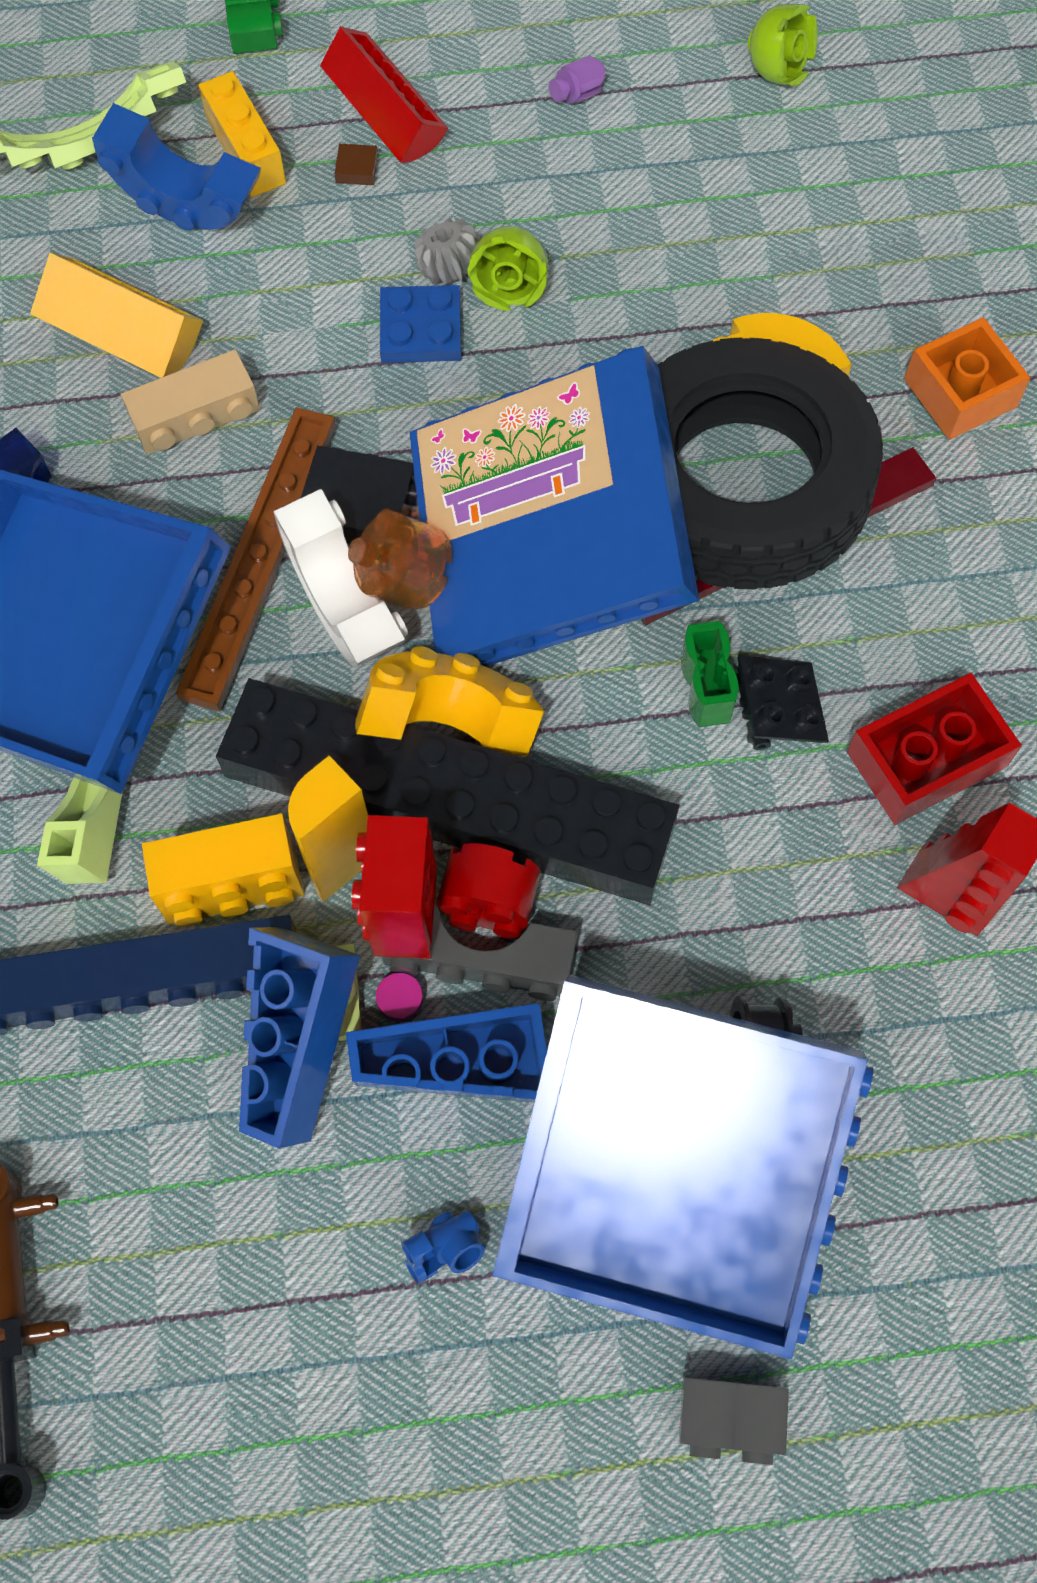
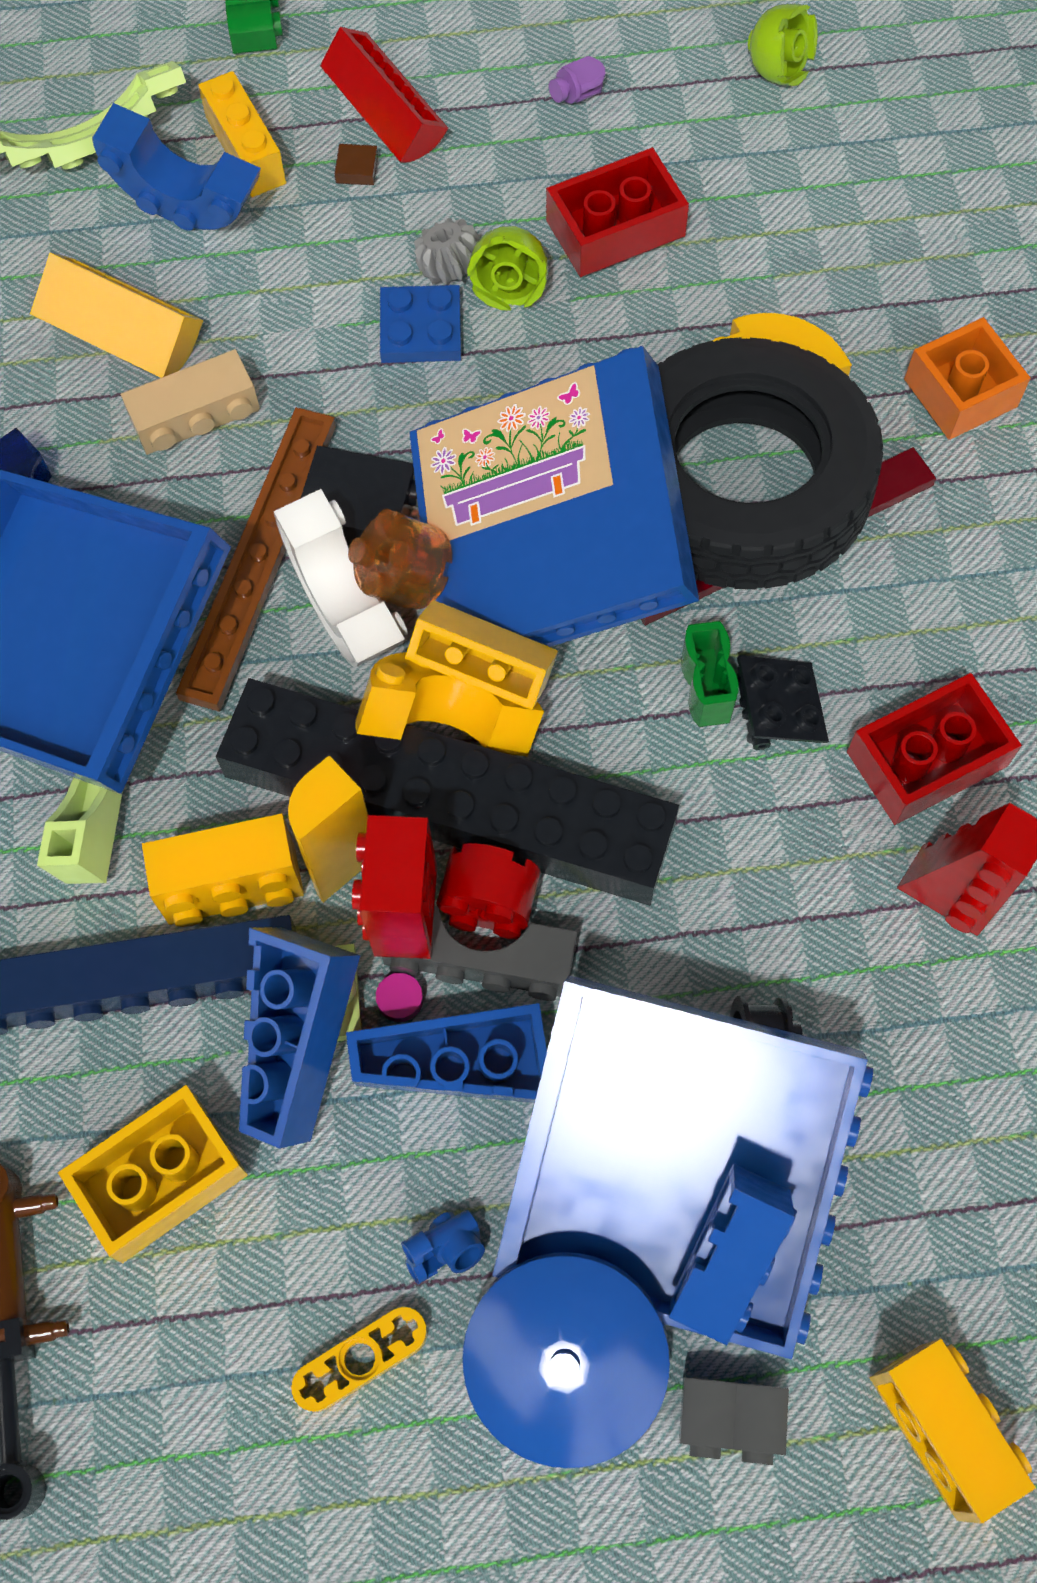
(152, 1174): none -> yellow brick
(320, 1368): none -> yellow beam
(481, 654): none -> yellow brick
(566, 1360): none -> blue dish
(616, 212): none -> red brick
(733, 1255): none -> blue wedge
(954, 1432): none -> yellow brick

